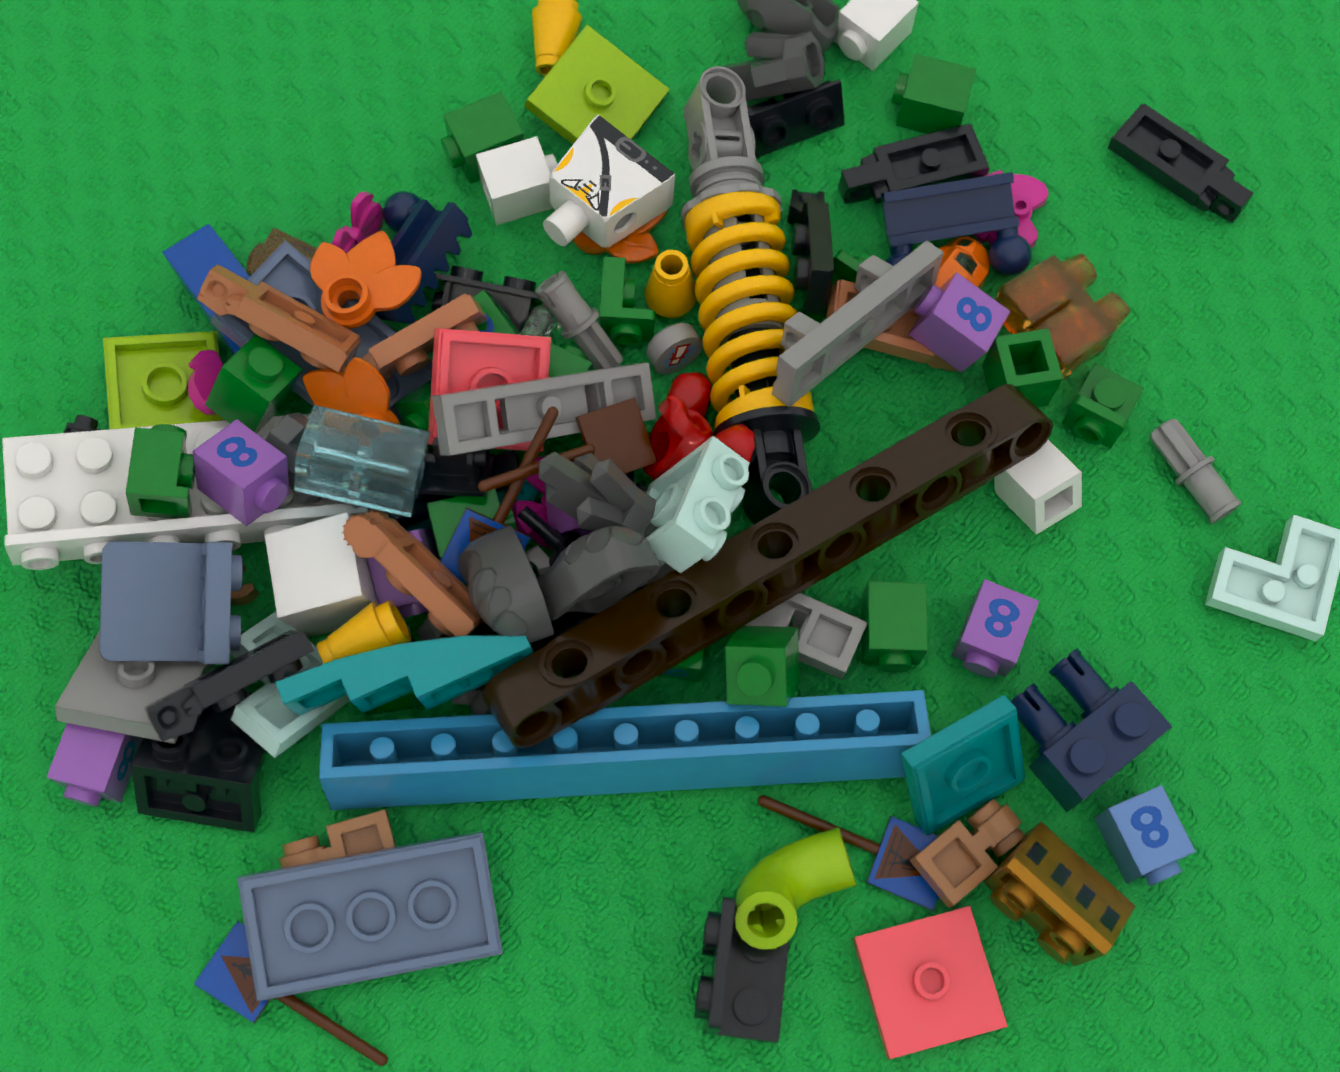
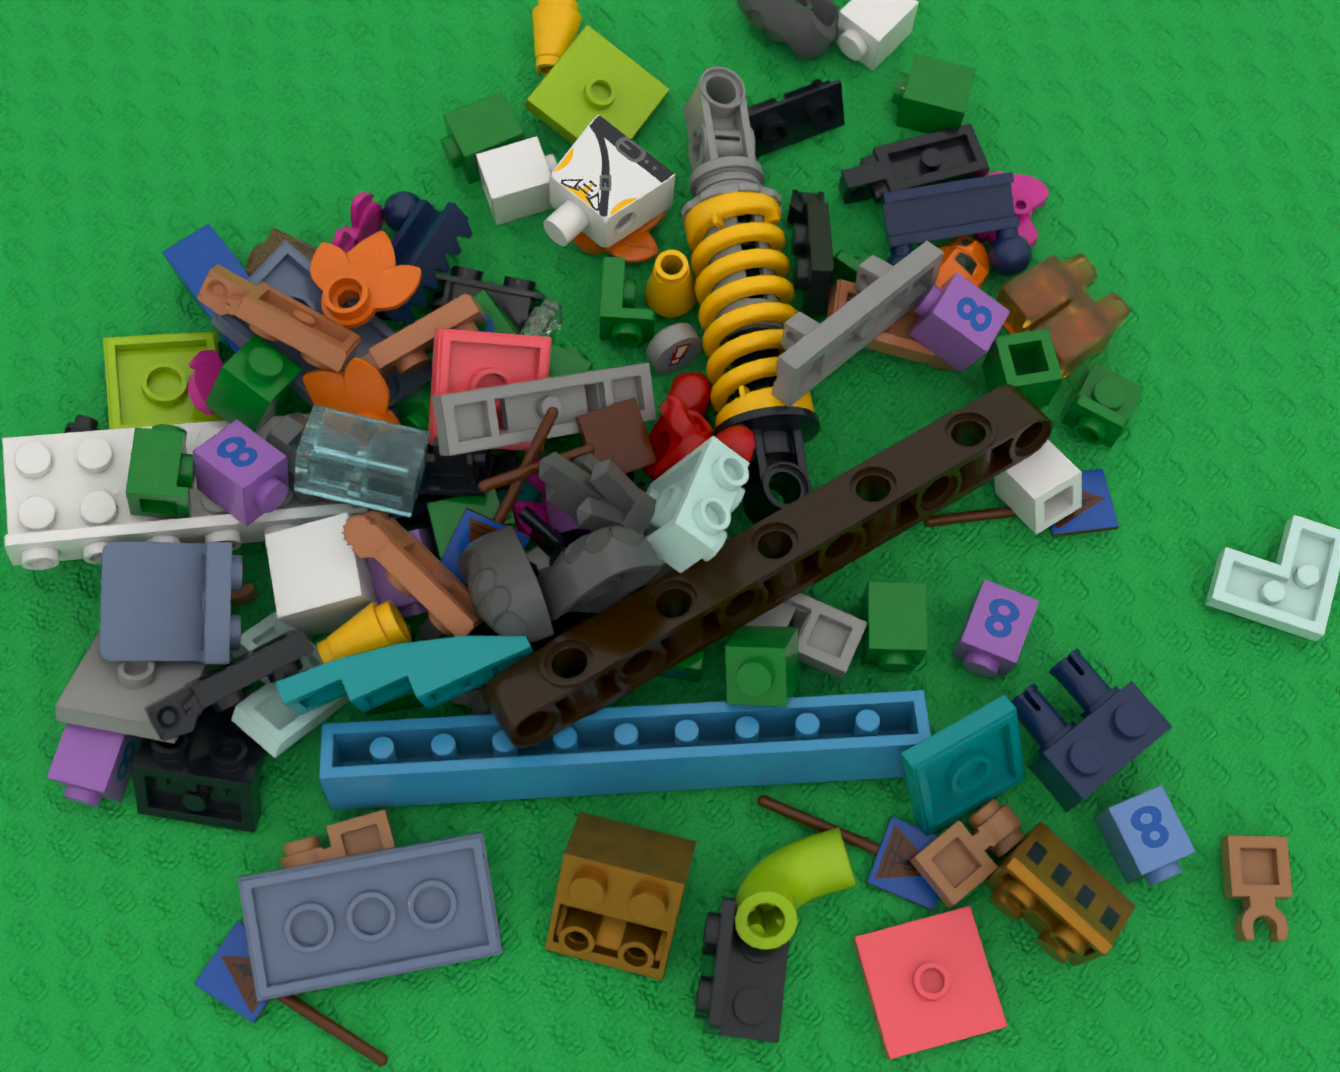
(578, 320): light grey axle -> none
(619, 895): none -> pearl gold slope
(780, 64): dark grey rock -> none
(1094, 515): none -> piece
(1180, 163): black hinge -> none
(1194, 470): light grey axle -> none
(1258, 874): none -> medium nougat plate

